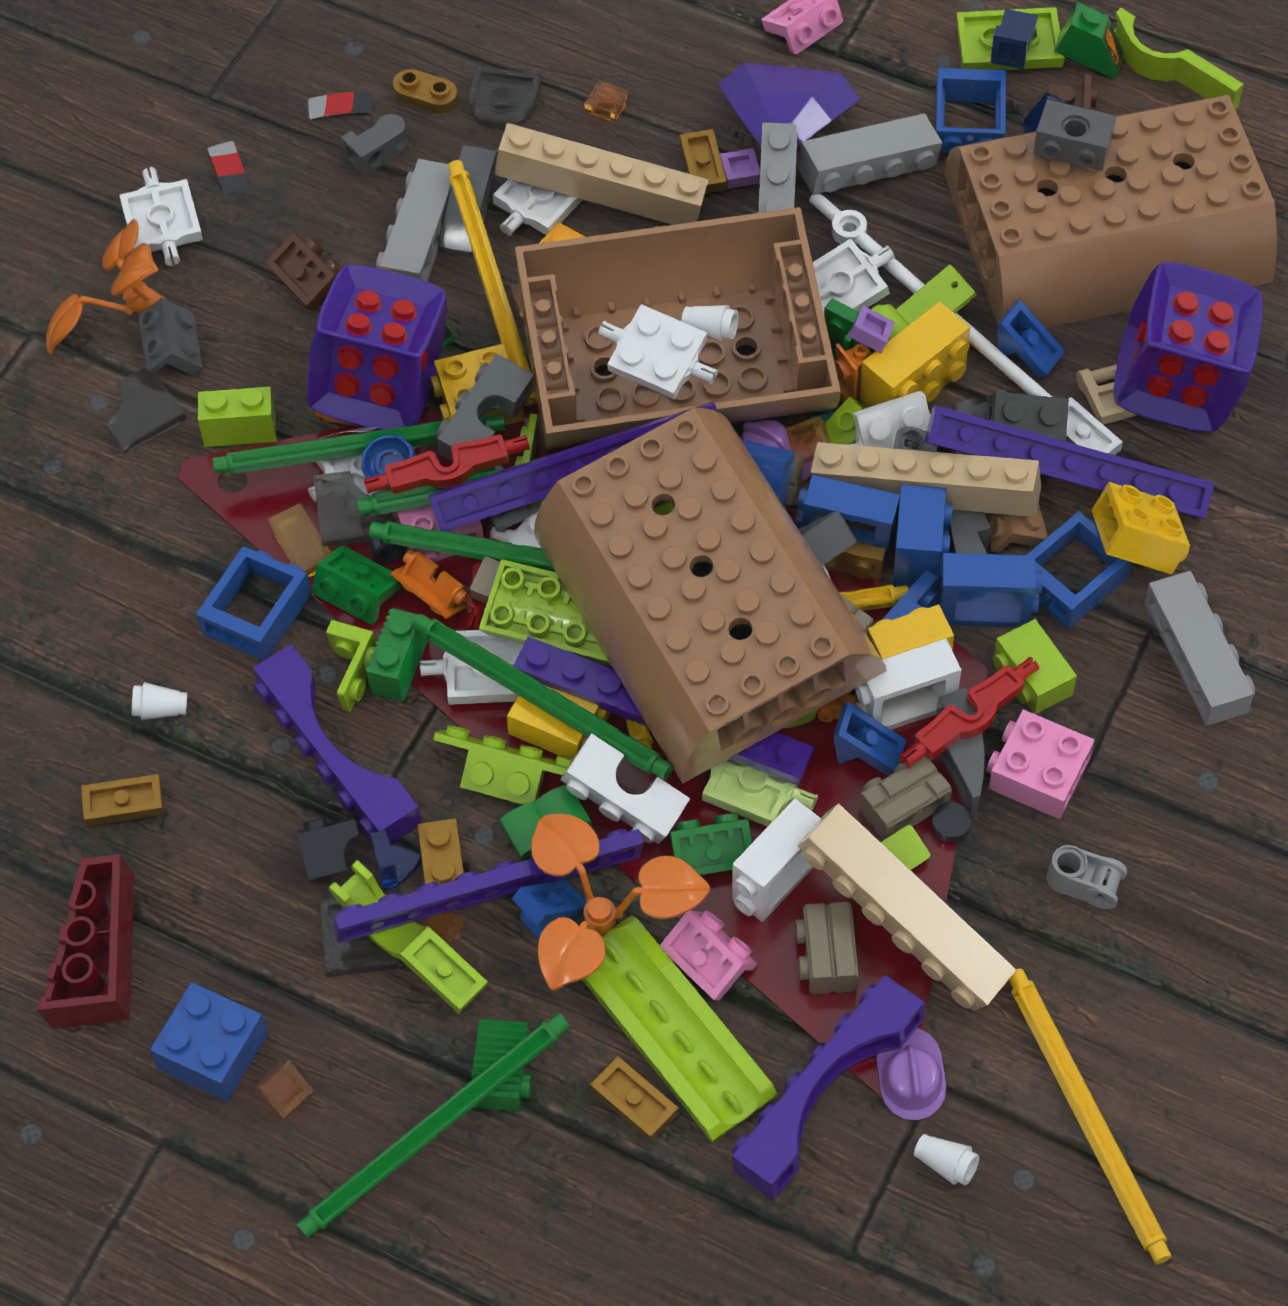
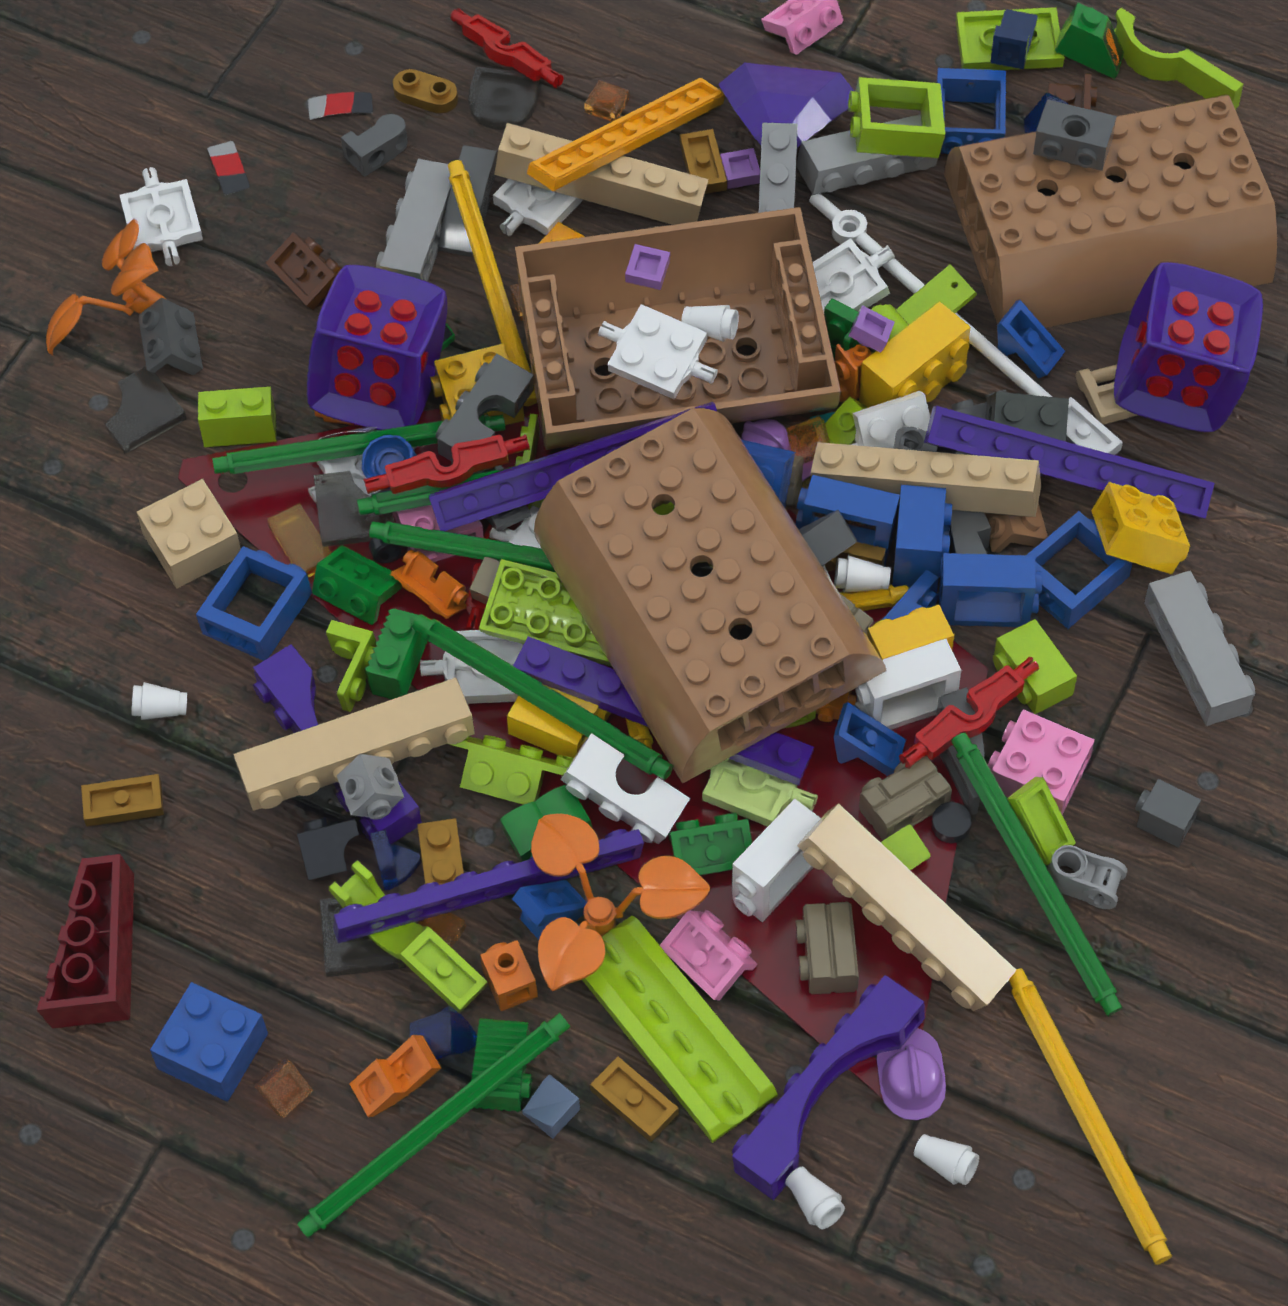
(189, 533): none -> tan piece
(318, 754): none -> tan brick
(370, 786): none -> light grey brick
(396, 1077): none -> orange slope
(445, 1032): none -> clear blue tile
(495, 45): none -> red piece
(508, 974): none -> orange brick
(551, 1106): none -> sand blue slope
(625, 134): none -> light orange tile
(647, 267): none -> medium lavender plate
(818, 1201): none -> white cone
(860, 575): none -> white cone
(897, 138): none -> lime window
(1036, 874): none -> green piece
(1041, 818): none -> lime tile
(1167, 812): none -> dark grey brick

